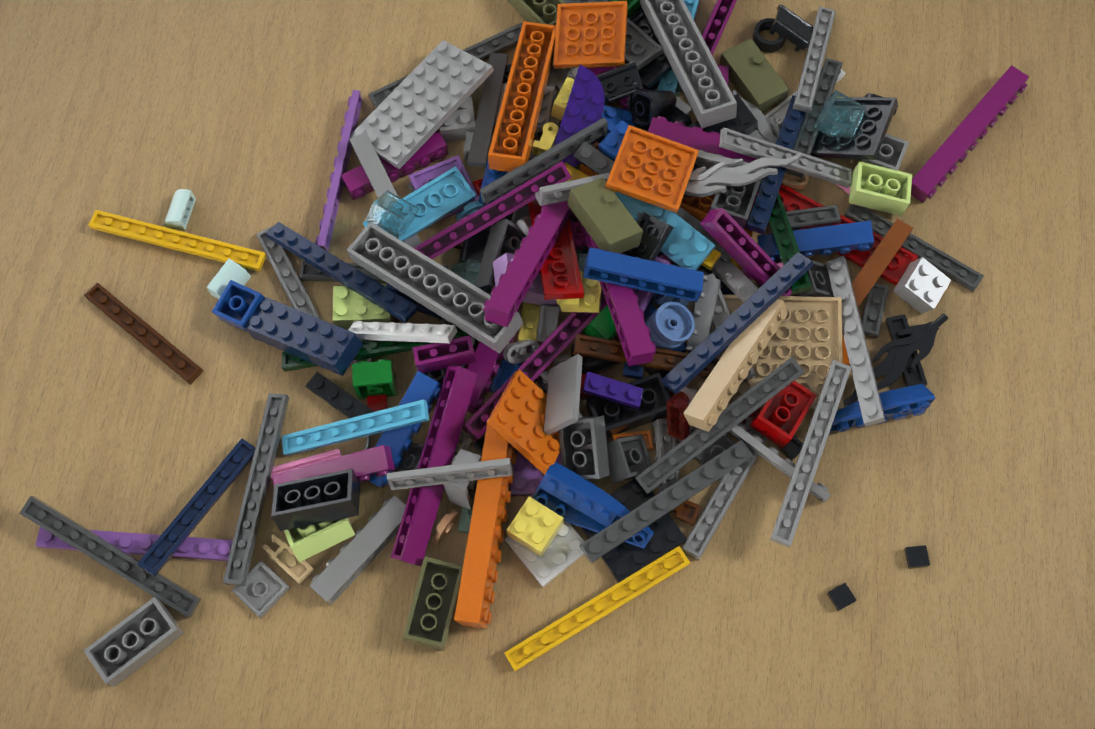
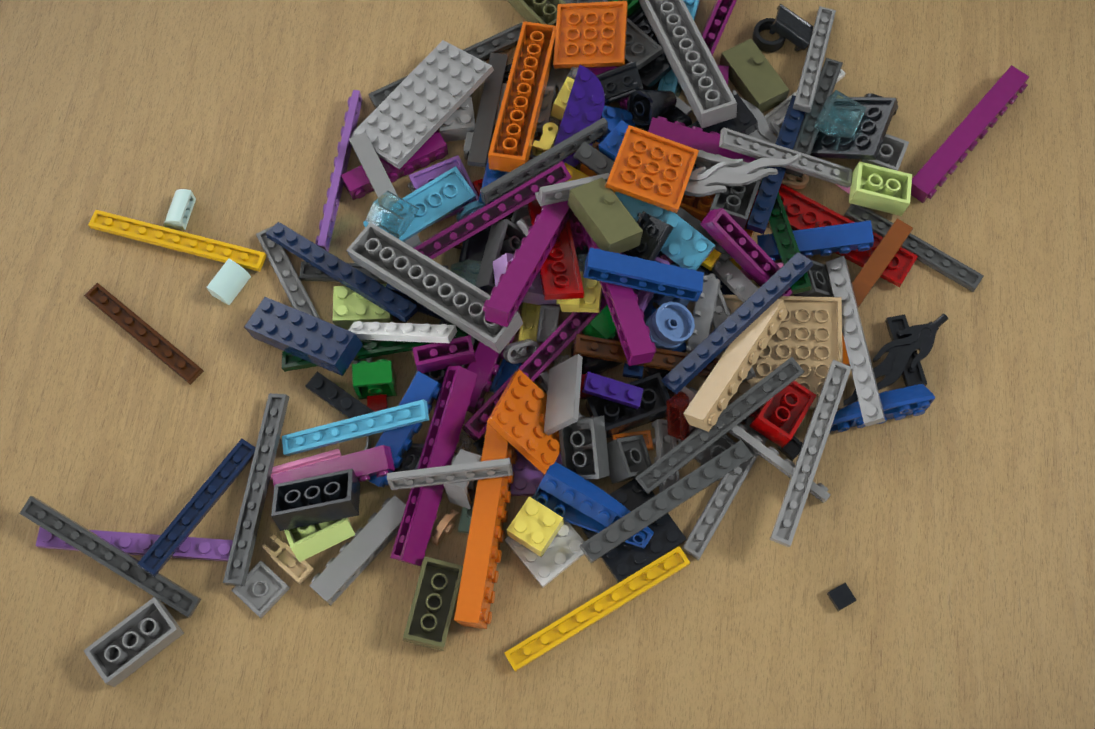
(237, 304): blue brick -> none
(687, 512): reddish brown plate -> none
(814, 217): dark grey tile -> none
(874, 310): dark grey tile -> none
(917, 557): black tile -> none
(922, 285): brick -> none

